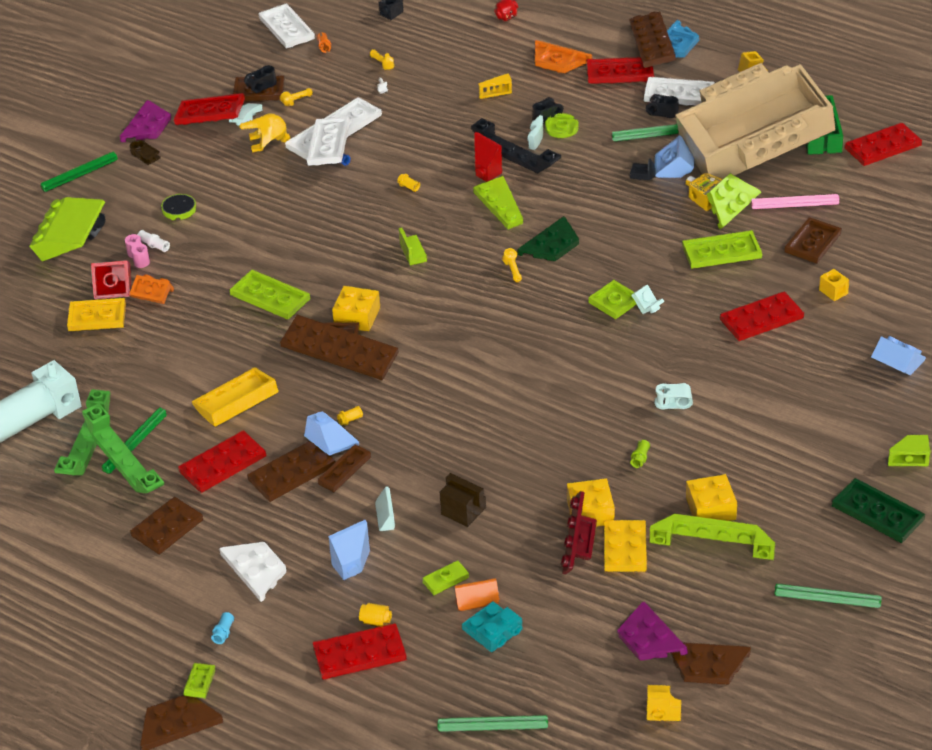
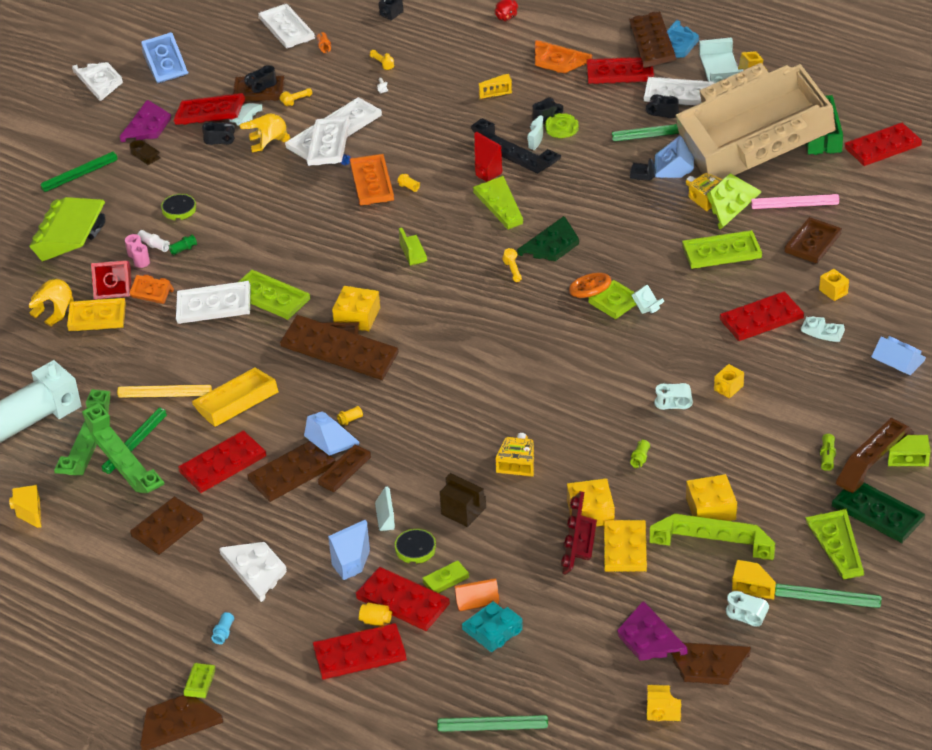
(27, 504): none -> yellow slope
(56, 291): none -> yellow piece
(99, 78): none -> white wing
(163, 58): none -> light blue slope
(163, 391): none -> yellow axle
(185, 243): none -> green pin
(213, 302): none -> white plate
(216, 133): none -> black piece
(371, 179): none -> orange plate
(404, 598): none -> red plate
(415, 546): none -> black tile
(516, 456): none -> yellow torso
(590, 285): none -> orange plate
(718, 59): none -> light aqua panel
(729, 381): none -> yellow brick
(748, 609): none -> light aqua piece
(753, 580): none -> yellow slope
(818, 328): none -> light aqua slope
(828, 444): none -> lime pin
(837, 540): none -> lime wing
(870, 452): none -> reddish brown slope

